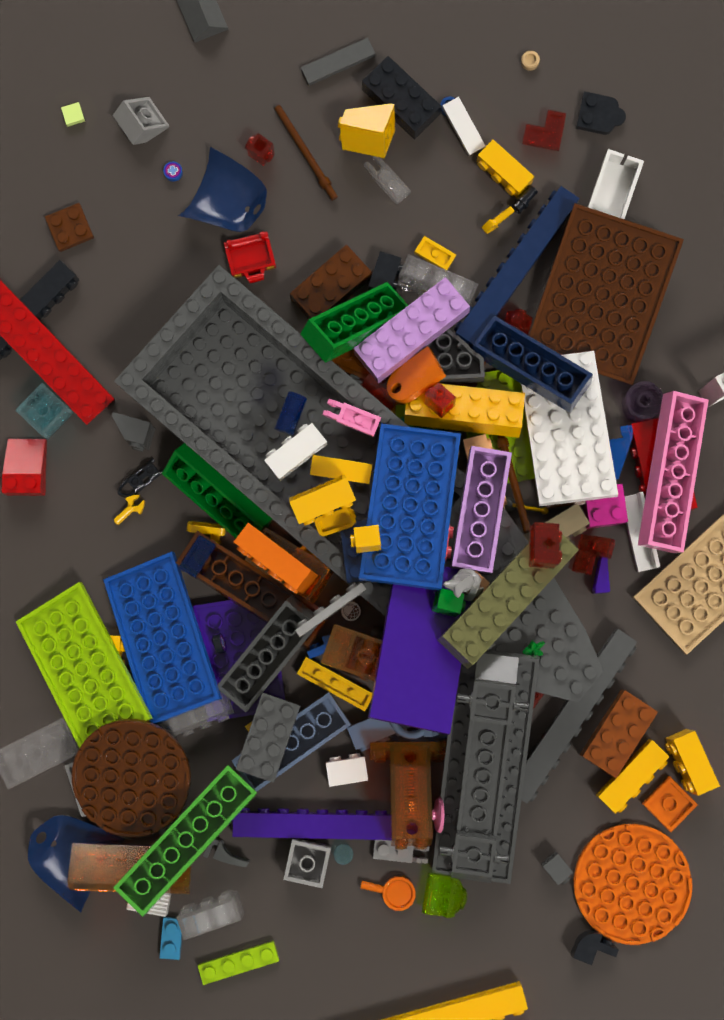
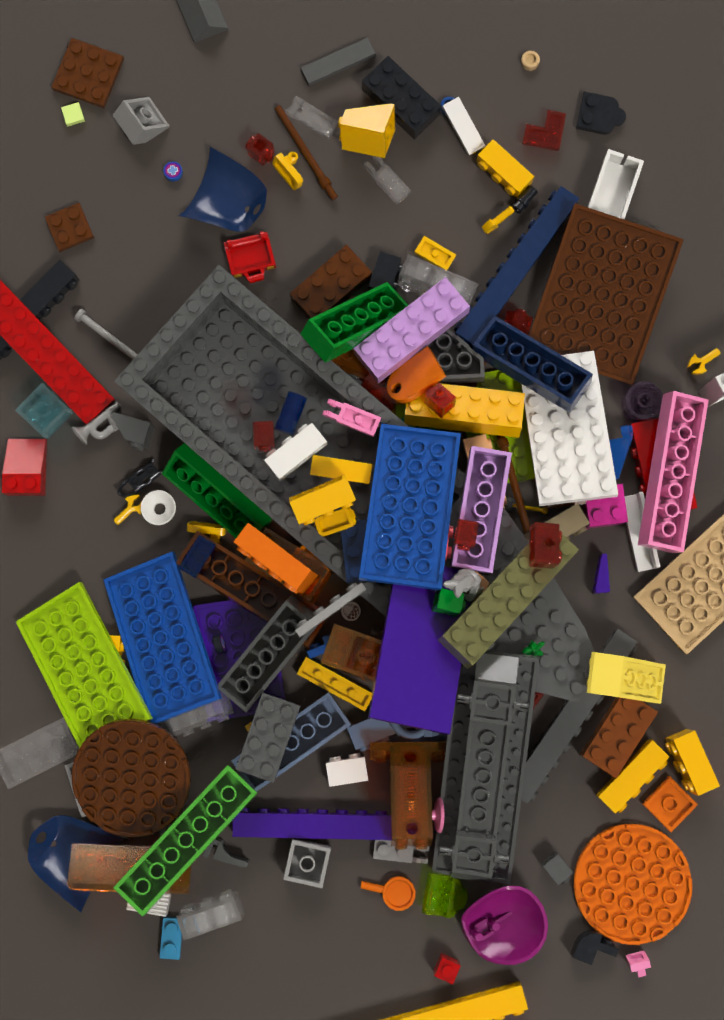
(81, 316): none -> light grey bar
(87, 73): none -> reddish brown plate
(91, 428): none -> light grey piece
(148, 507): none -> white piece
(238, 962): lime plate -> none
(264, 435): none -> clear red brick
(286, 170): none -> yellow piece
(312, 117): none -> clear plate
(343, 854): clear light blue tile -> none
(366, 539): yellow brick -> none
(446, 968): none -> red brick
(465, 534): none -> clear red brick
(506, 925): none -> magenta piece
(589, 549): clear red plate -> none
(625, 677): none -> light yellow slope
(638, 962): none -> bright pink tile
(702, 361): none -> yellow bar

